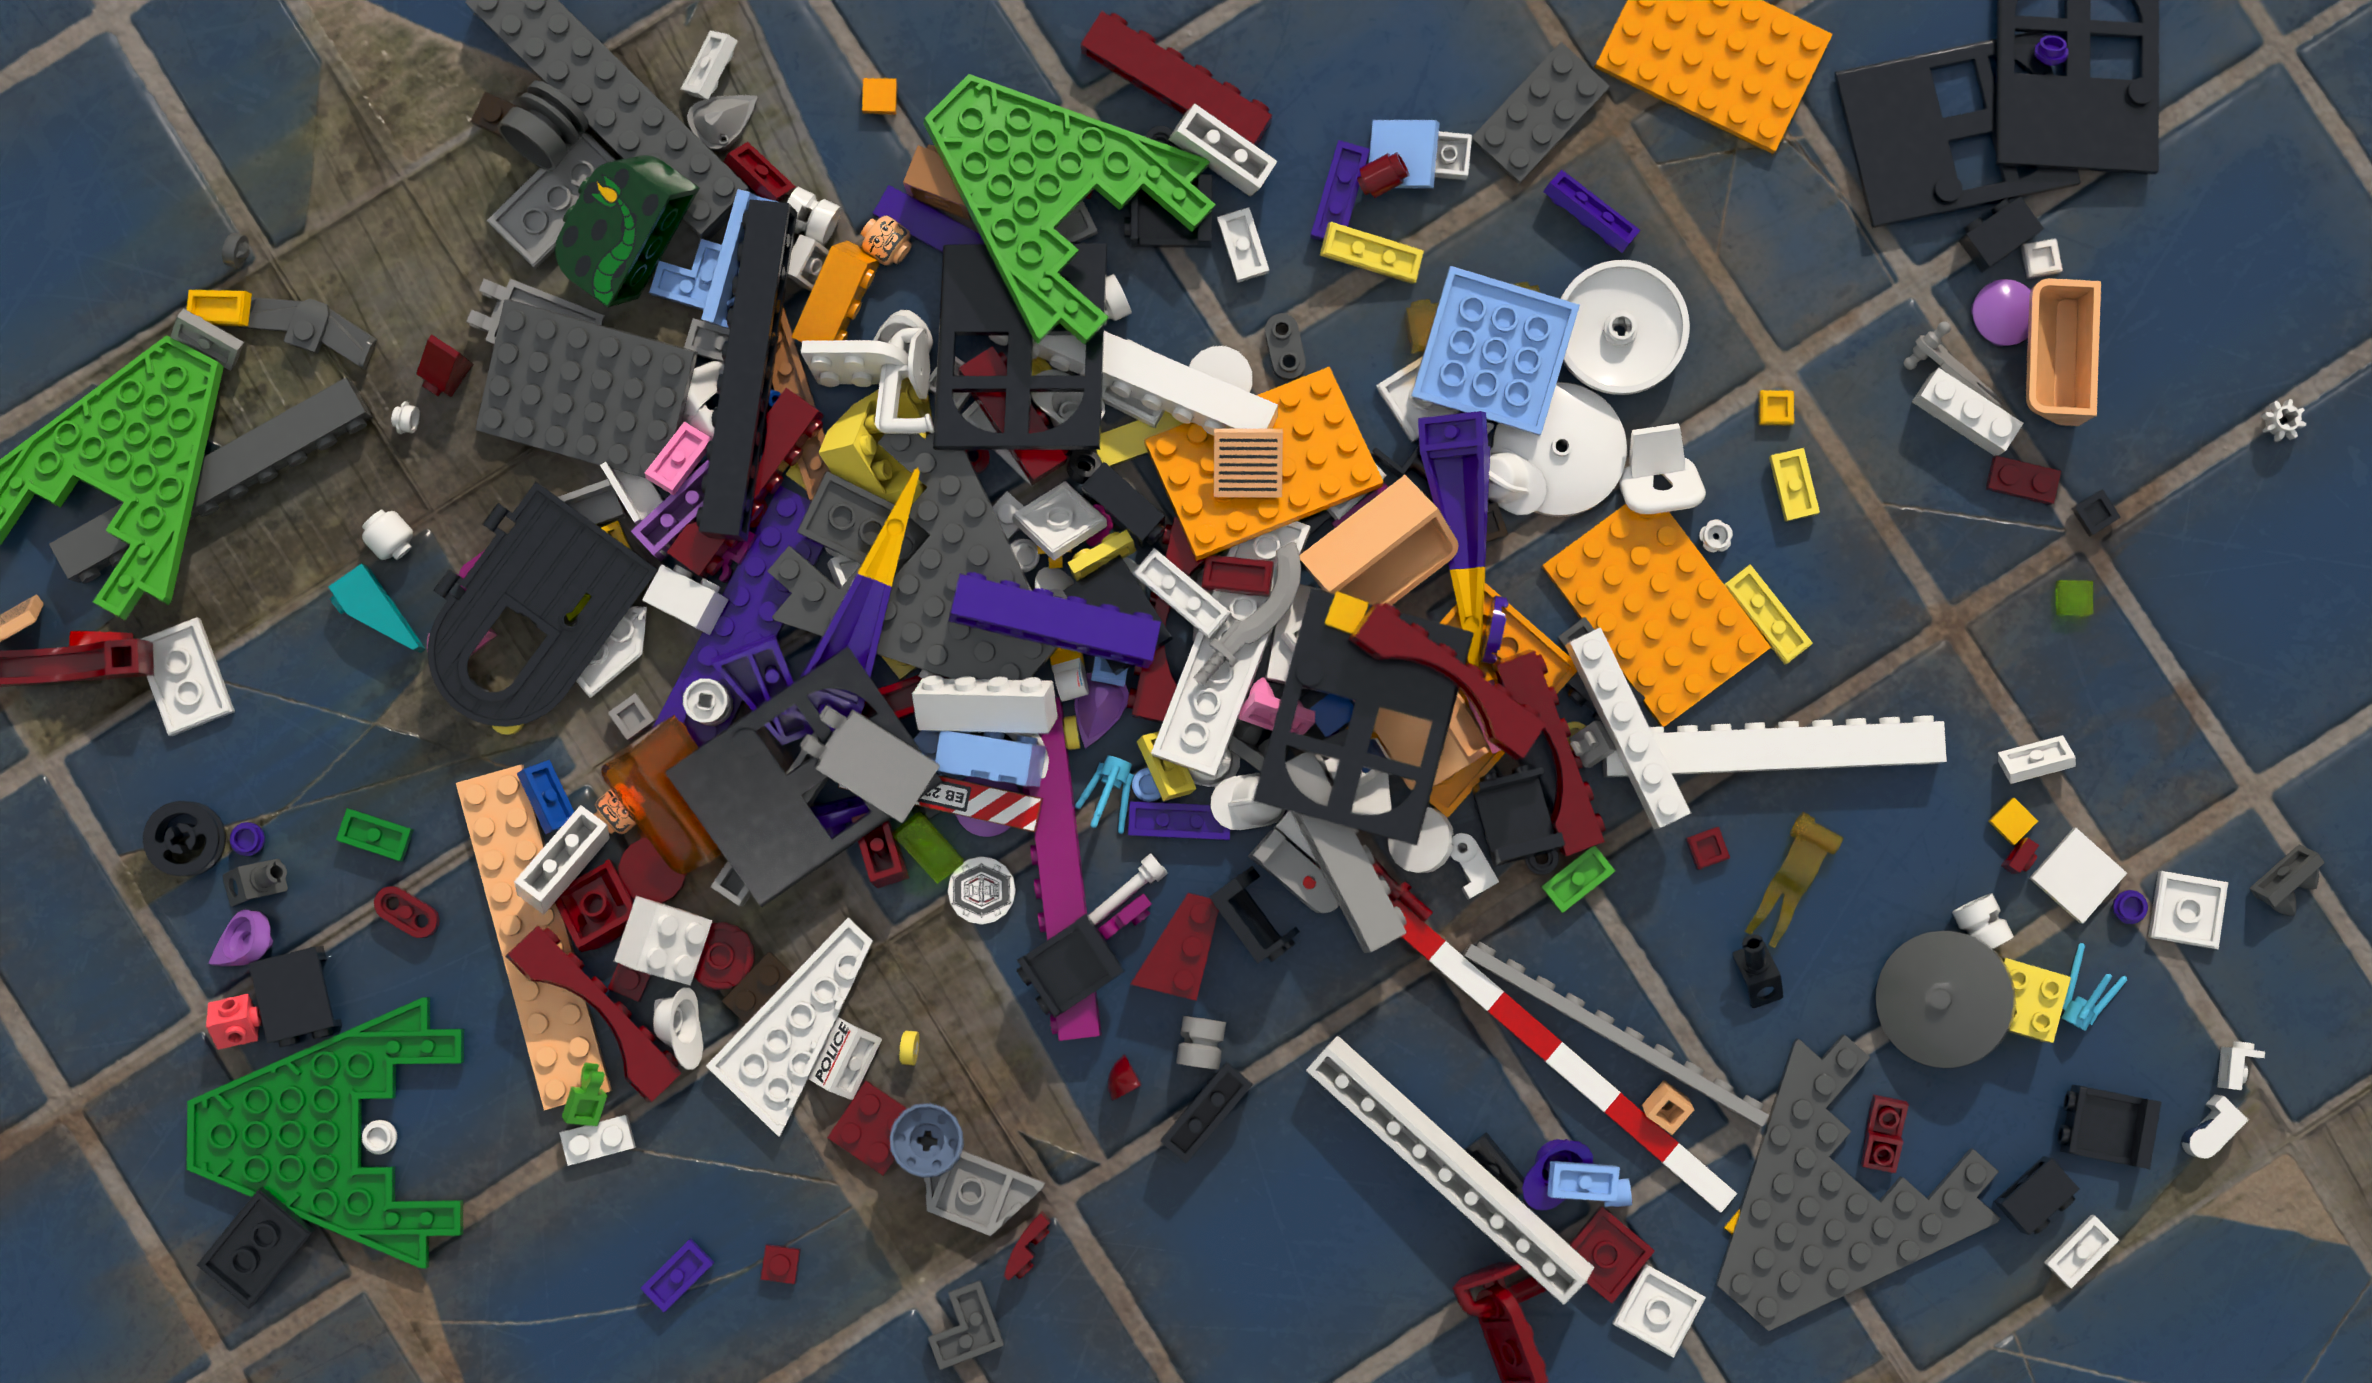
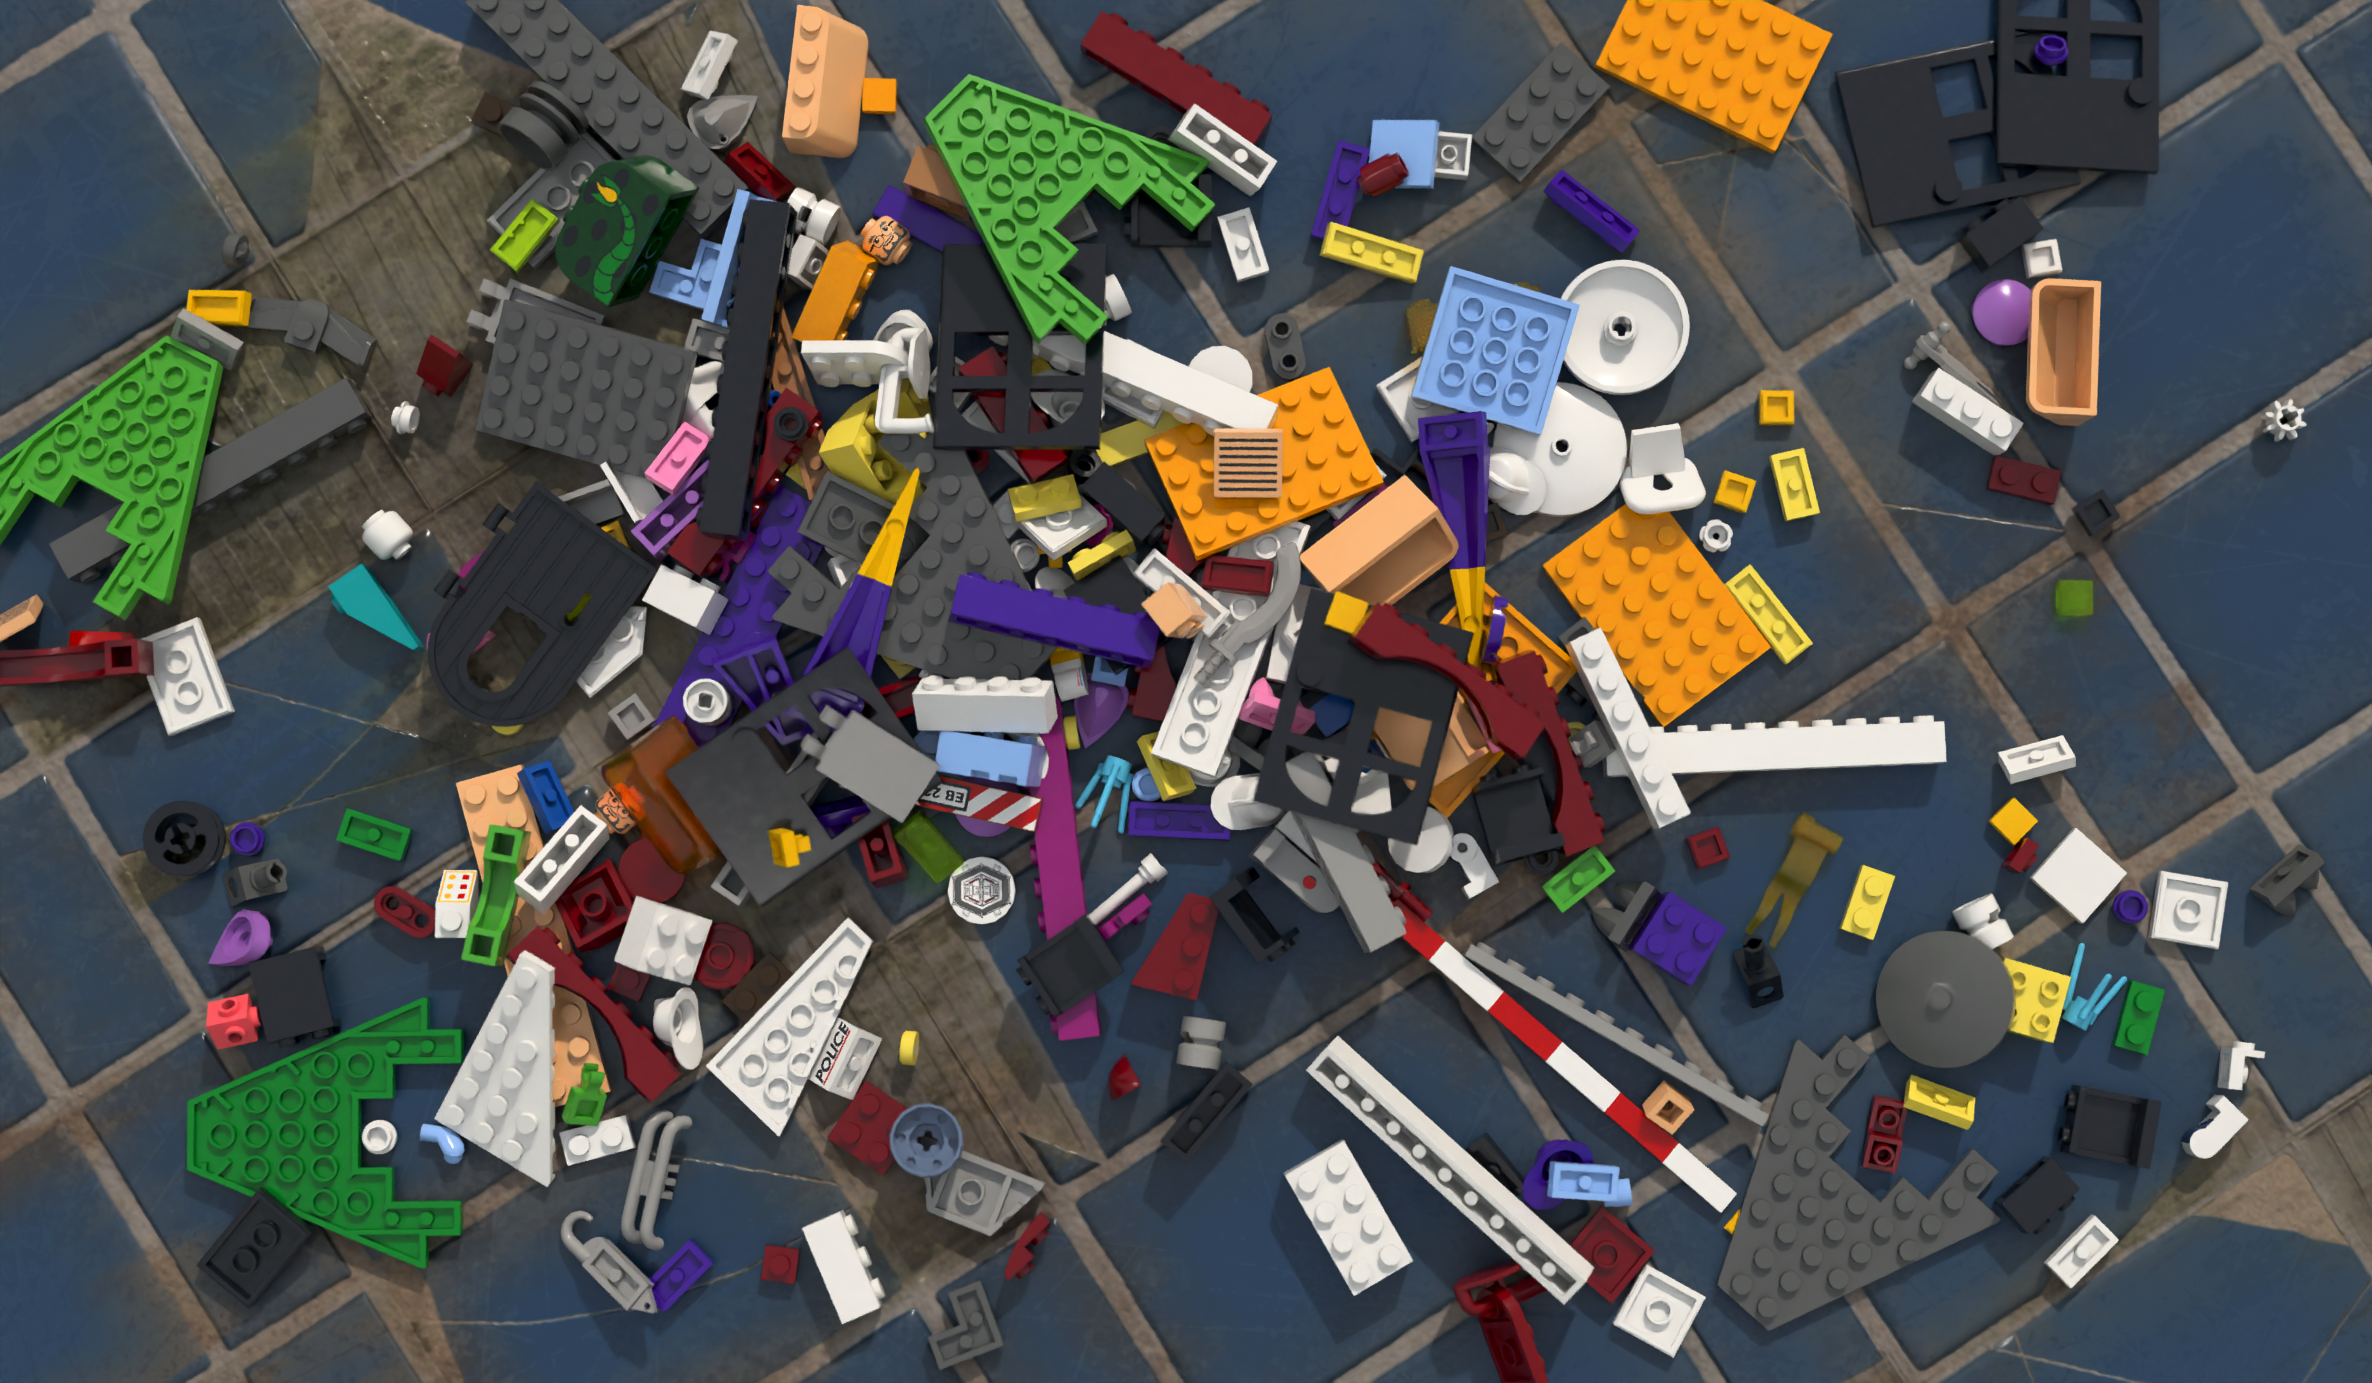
(447, 1139): none -> light blue arm
(456, 903): none -> white slope
(492, 922): none -> bright green arch
(508, 1075): none -> white wing
(524, 235): none -> lime plate
(610, 1267): none -> light grey plate
(651, 1177): none -> light grey piece
(783, 417): none -> black plate
(786, 846): none -> yellow tile
(824, 85): none -> light nougat windscreen
(844, 1266): none -> white brick
(1044, 498): none -> light yellow plate
(1175, 611): none -> light nougat brick
(1348, 1217): none -> white brick
(1624, 926): none -> dark grey tile
(1677, 938): none -> dark purple brick
(1734, 492): none -> yellow tile
(1867, 902): none -> light yellow plate
(1939, 1102): none -> light yellow plate
(2138, 1017): none -> green plate

